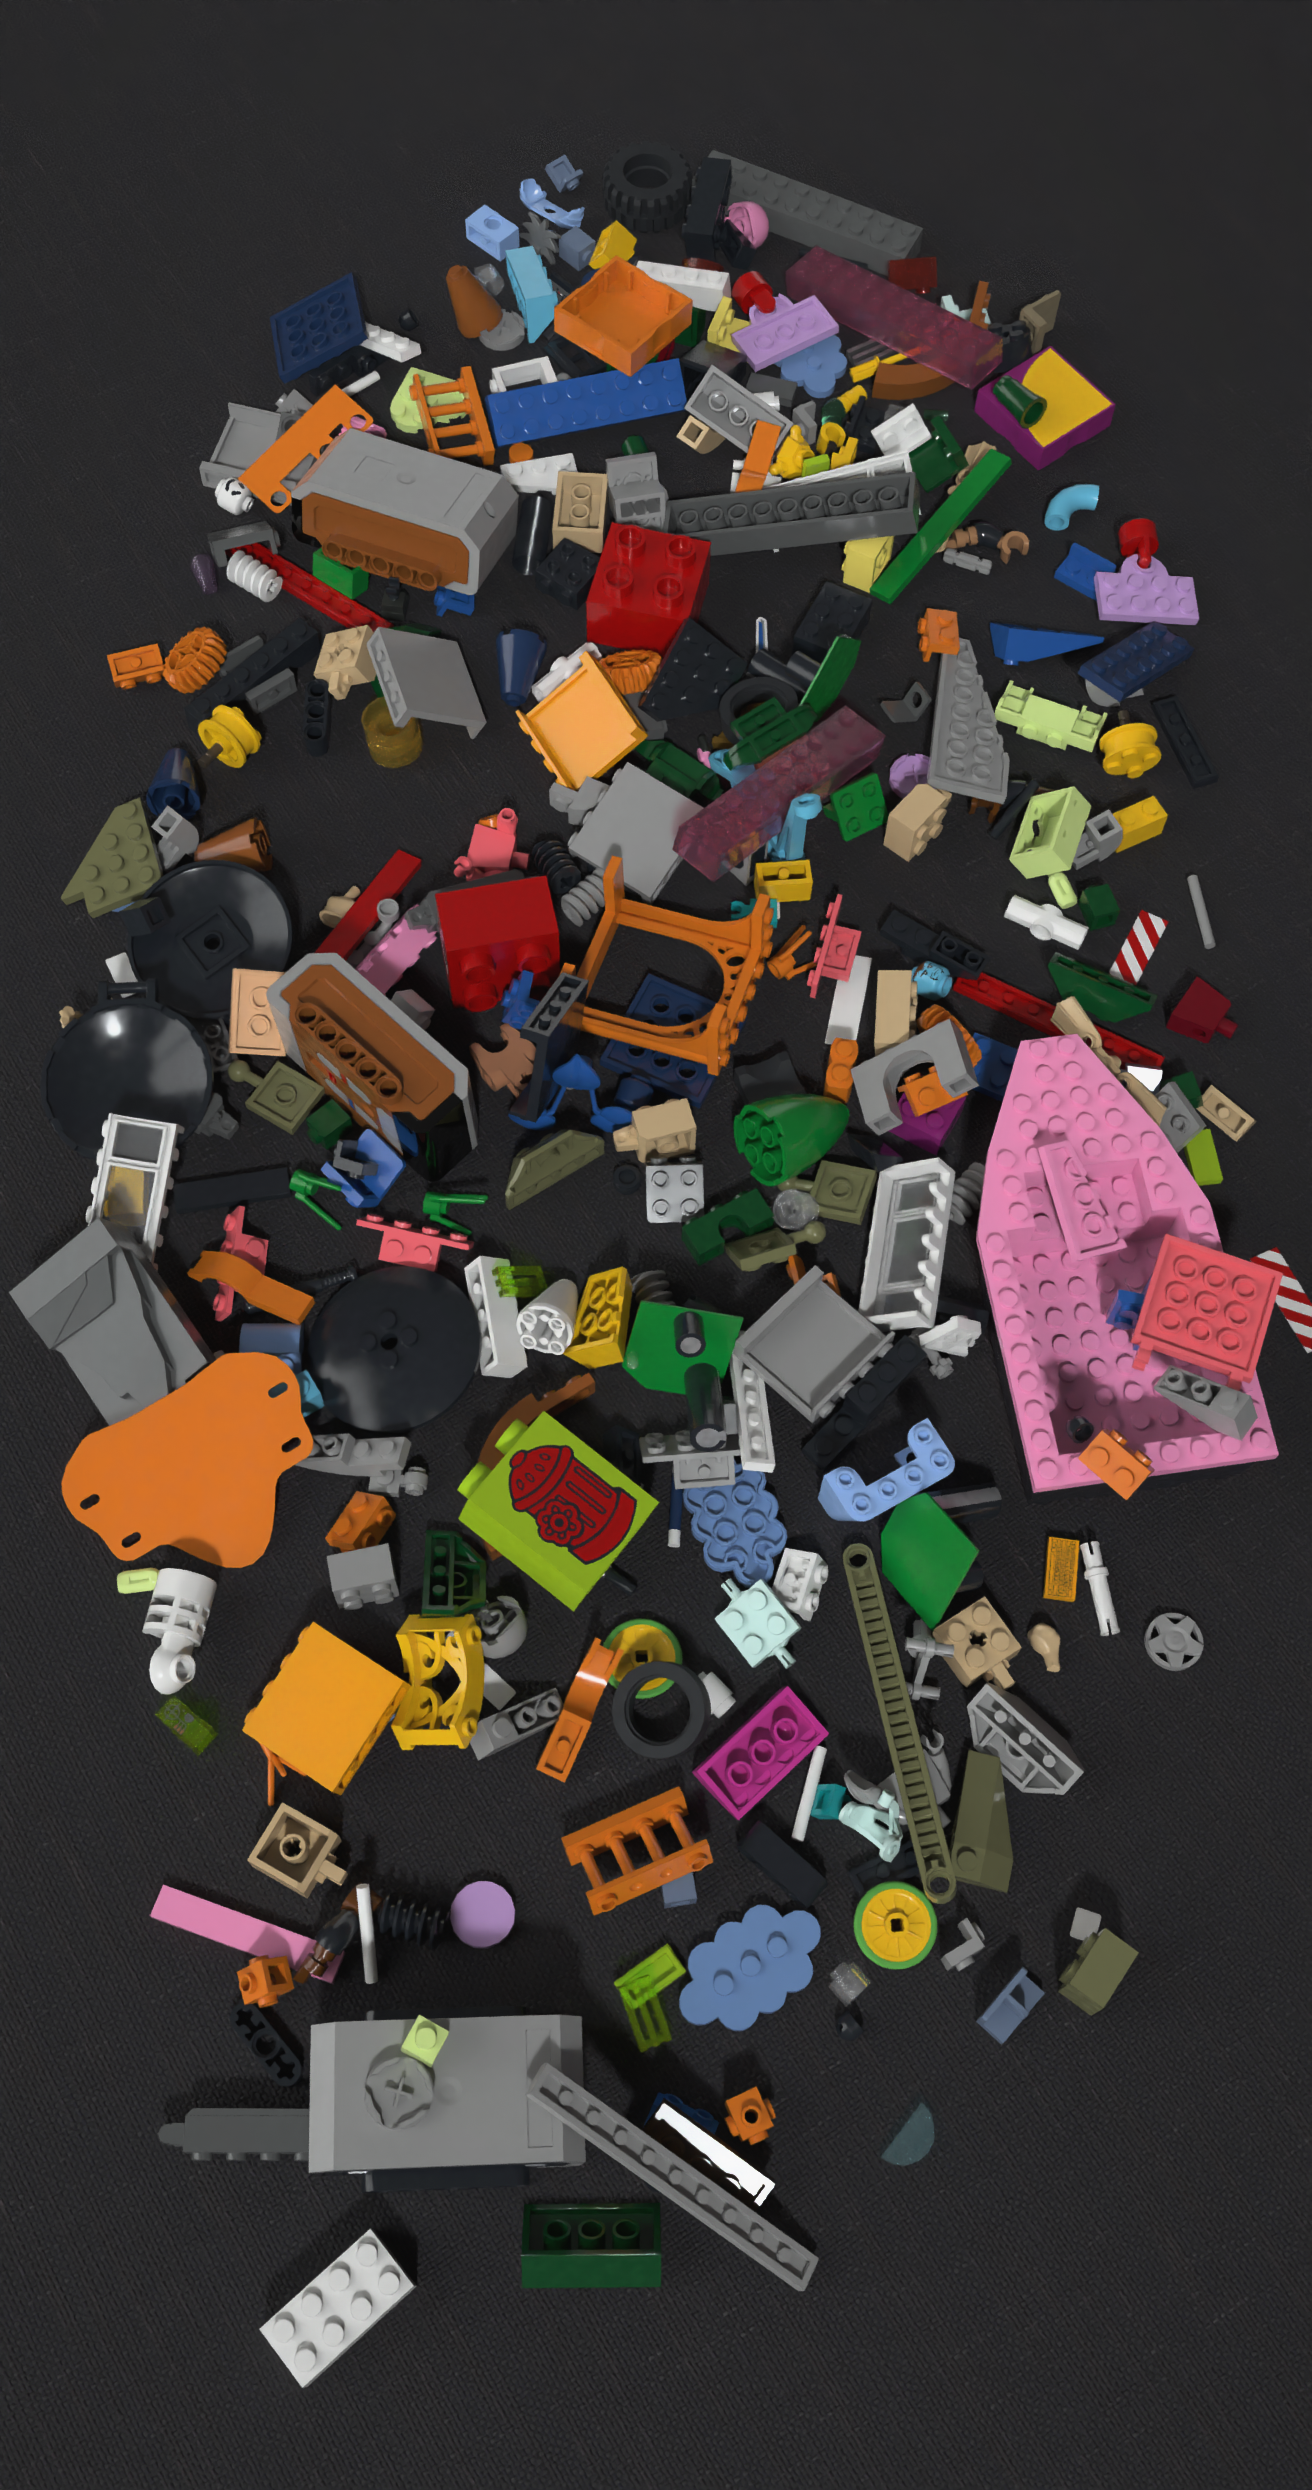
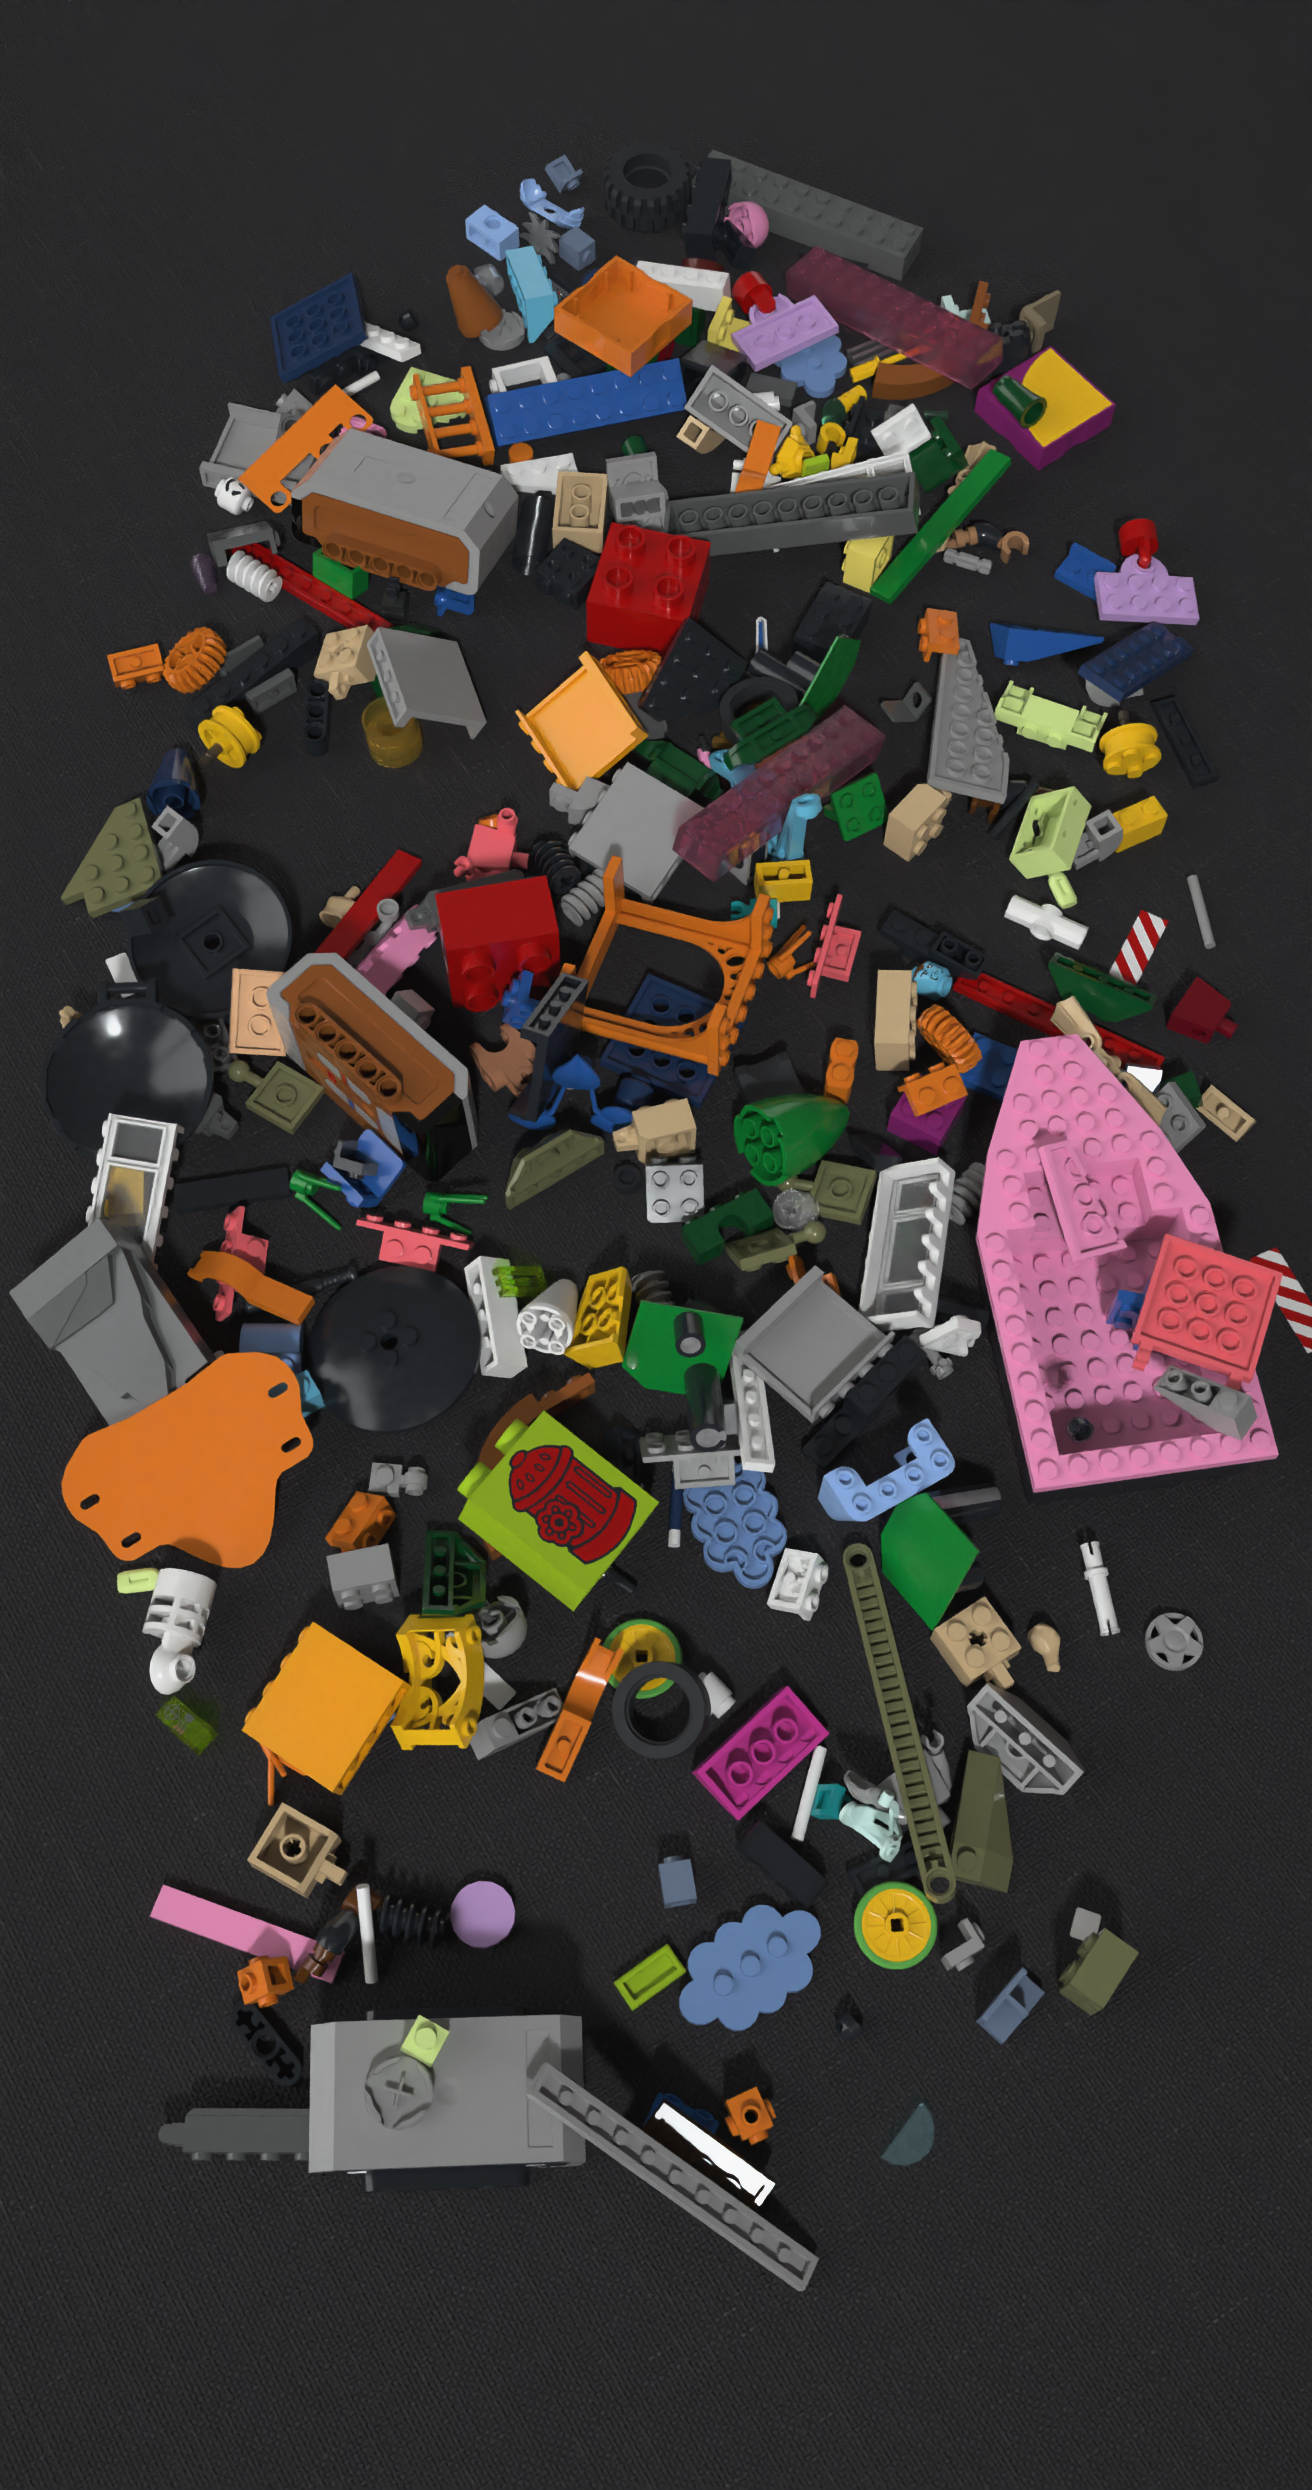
(240, 844): dark orange cone -> none
(328, 1125): dark green brick -> none
(337, 2308): white brick -> none
(356, 1457): light grey slope -> none
(518, 664): dark blue cone -> none
(562, 670): white piece -> none
(591, 2245): dark green slope -> none
(612, 242): yellow brick -> none
(625, 1826): orange fence -> none
(654, 2040): clear neon green tile -> none
(758, 1623): light aqua plate -> none
(848, 1982): clear plate -> none
(849, 1002): white sticker -> none
(879, 1076): light grey arch -> none
(907, 773): lavender tile -> none
(914, 273): clear red bracket -> none
(923, 1648): light grey axle -> none
(1061, 1569): light orange tile -> none
(1070, 500): medium azure cylinder -> none
(1098, 907): dark green brick -> none
(1117, 1463): orange bracket -> none
(1203, 1159): lime tile -> none

